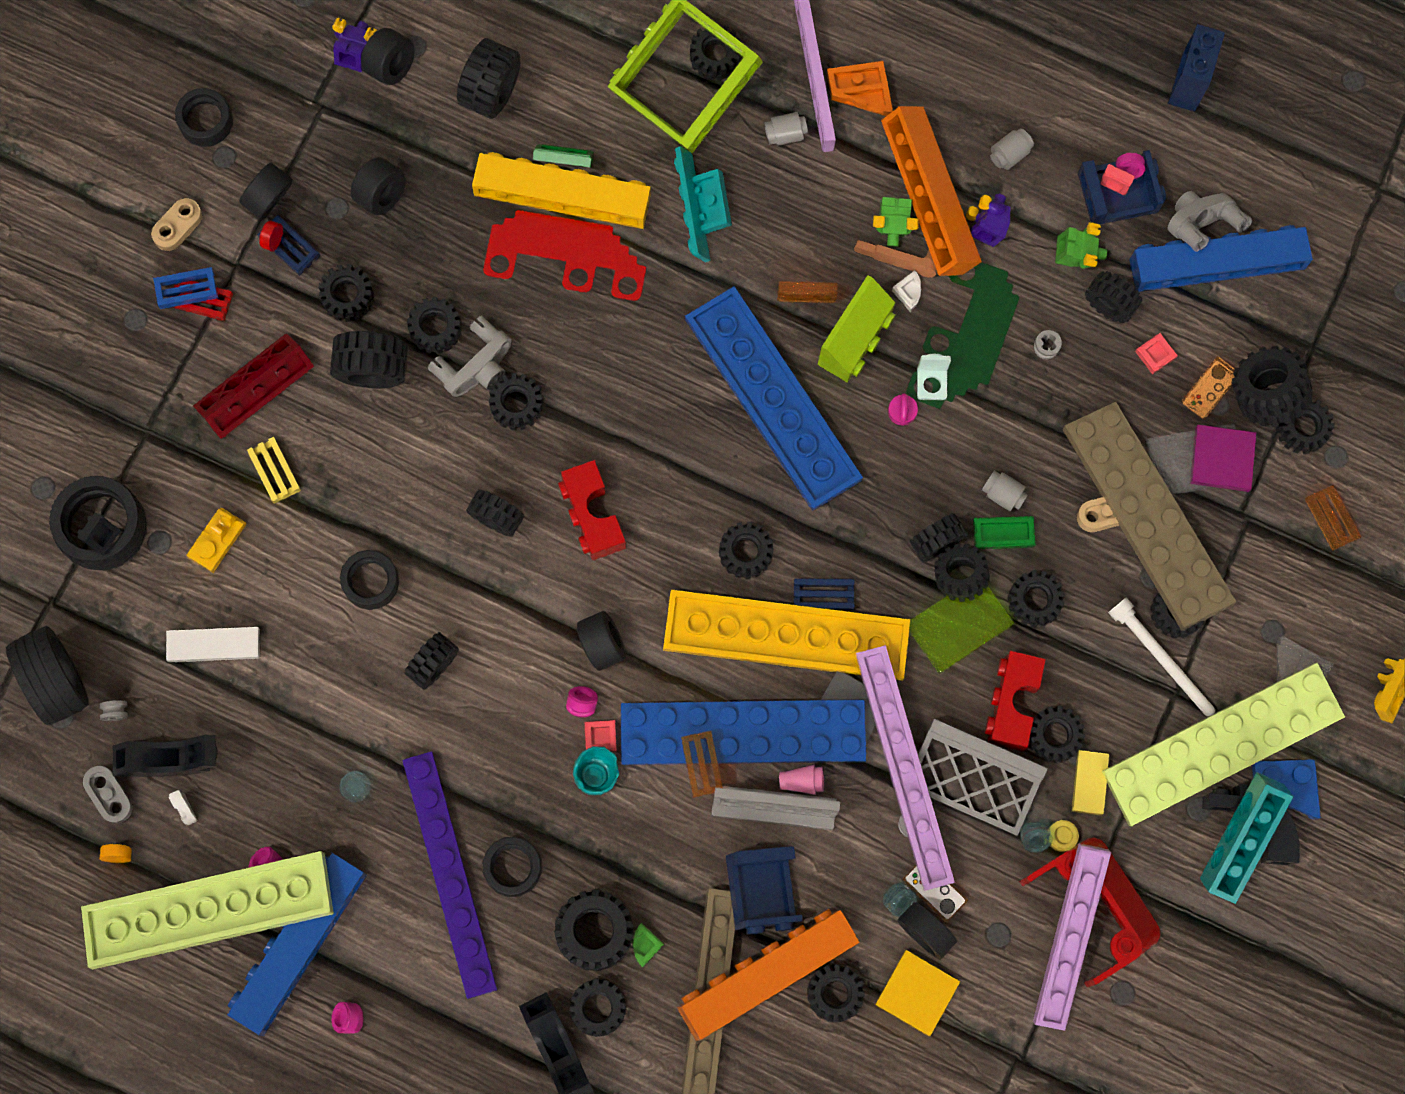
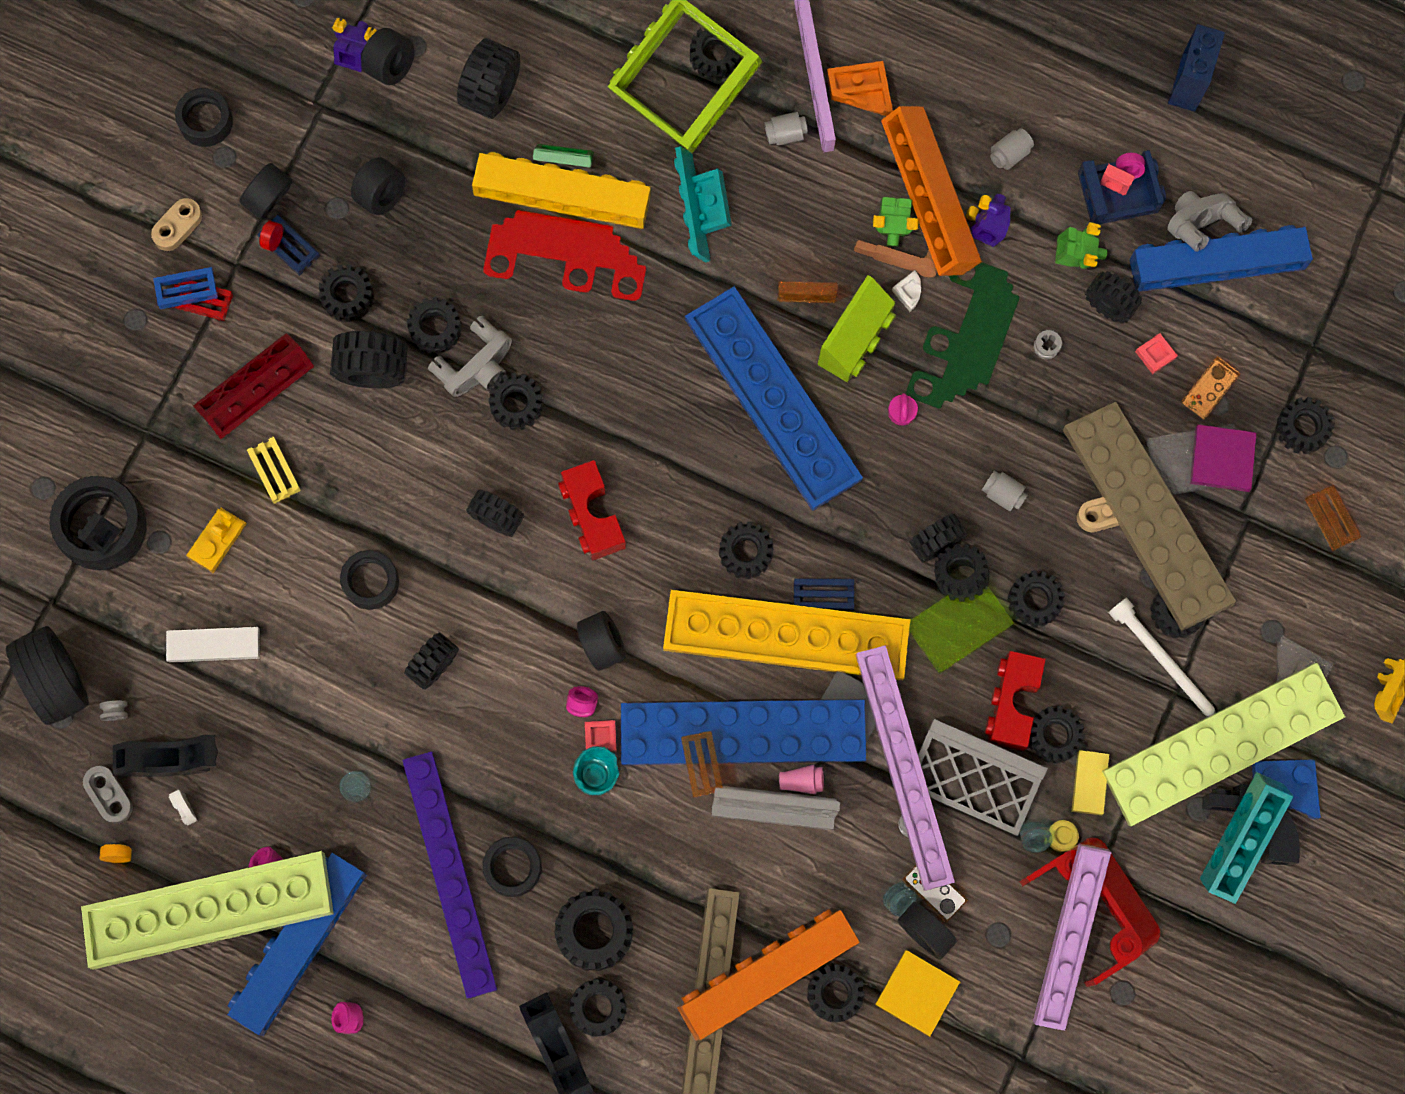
(645, 945): bright green tile -> none
(762, 889): dark blue panel -> none
(932, 367): light aqua bracket -> none
(1004, 532): green tile -> none
(1265, 369): black tyre -> none

